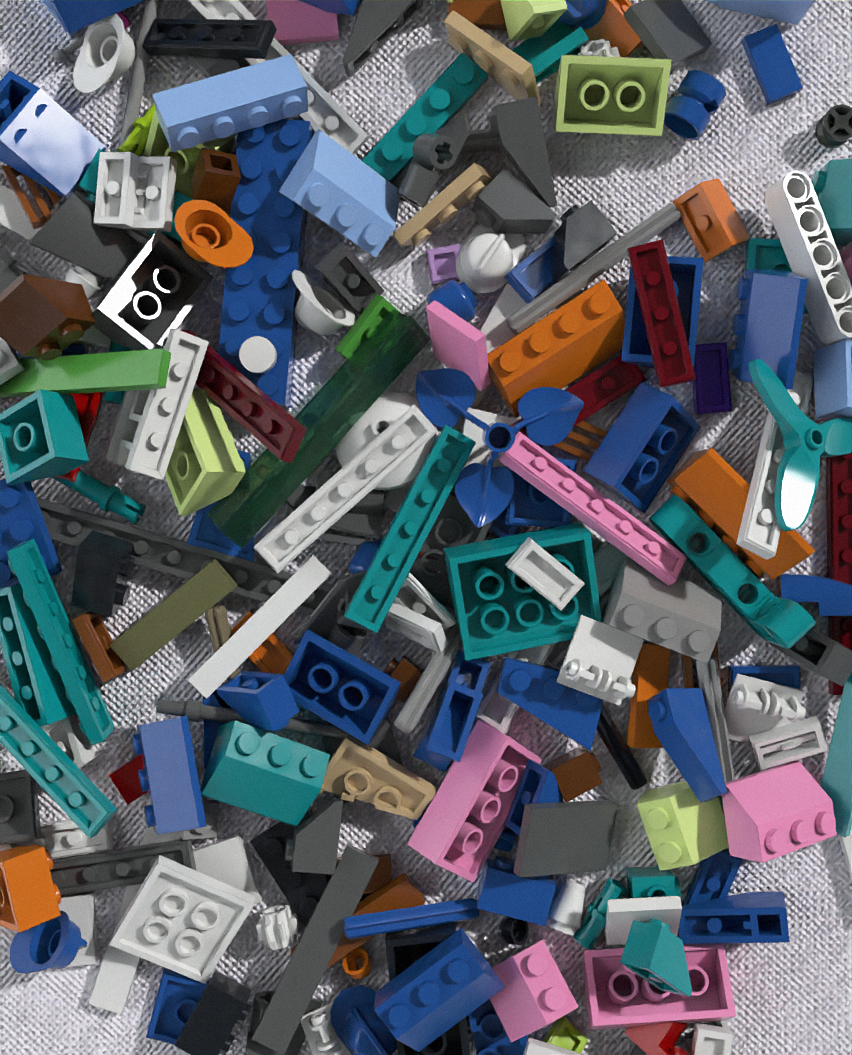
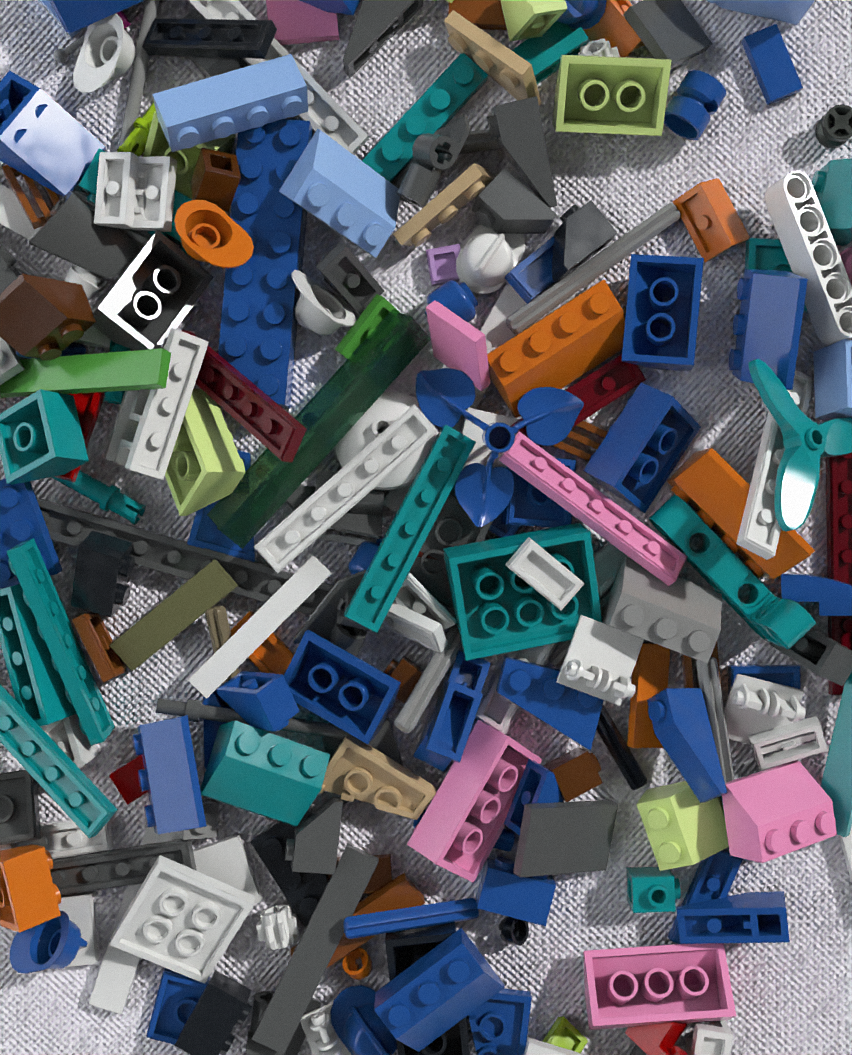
(258, 355): white tile -> none
(532, 992): bright pink slope -> none
(567, 909): white cone -> none
(596, 917): teal pin -> none
(623, 911): white tile -> none
(657, 957): teal slope -> none
(661, 314): dark red tile -> none
(712, 380): dark purple tile -> none

